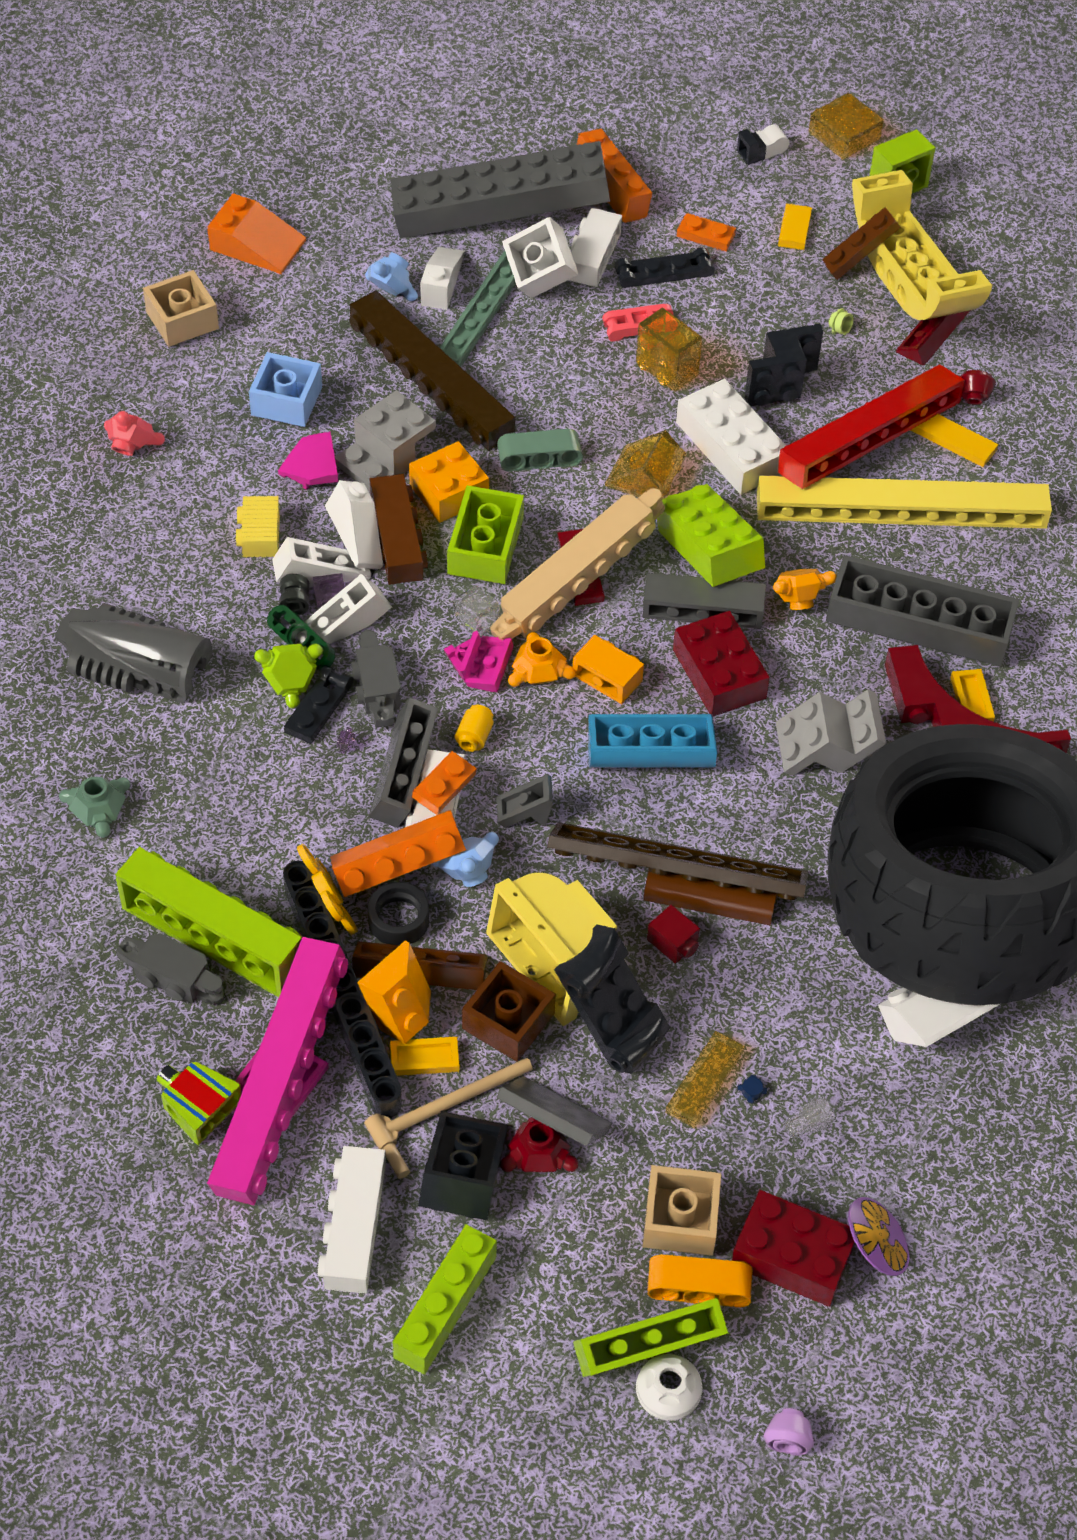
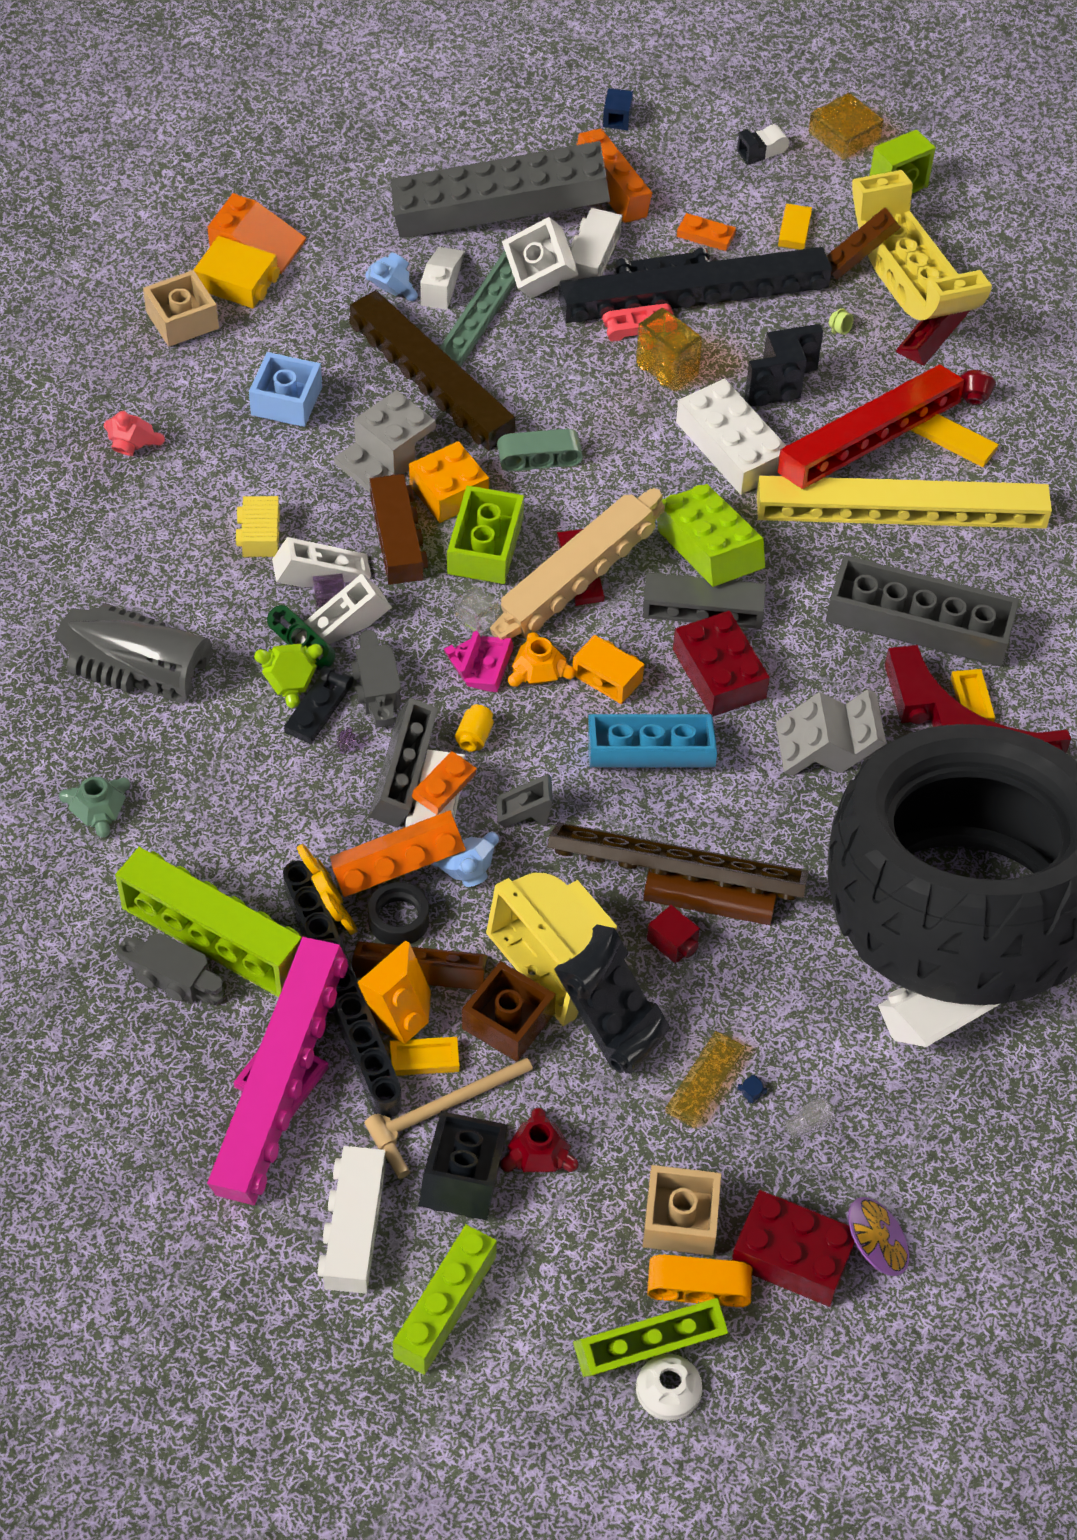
(198, 1098): torso -> none
(237, 271): none -> yellow brick
(294, 593): pearl dark grey wheel -> none
(311, 461): dark pink slope -> none
(356, 523): white slope -> none
(554, 1110): dark grey tile -> none
(618, 109): none -> dark blue brick
(647, 465): clear yellow slope -> none
(696, 283): none -> black brick
(789, 1433): lavender cone -> none
(802, 586): light orange rock -> none

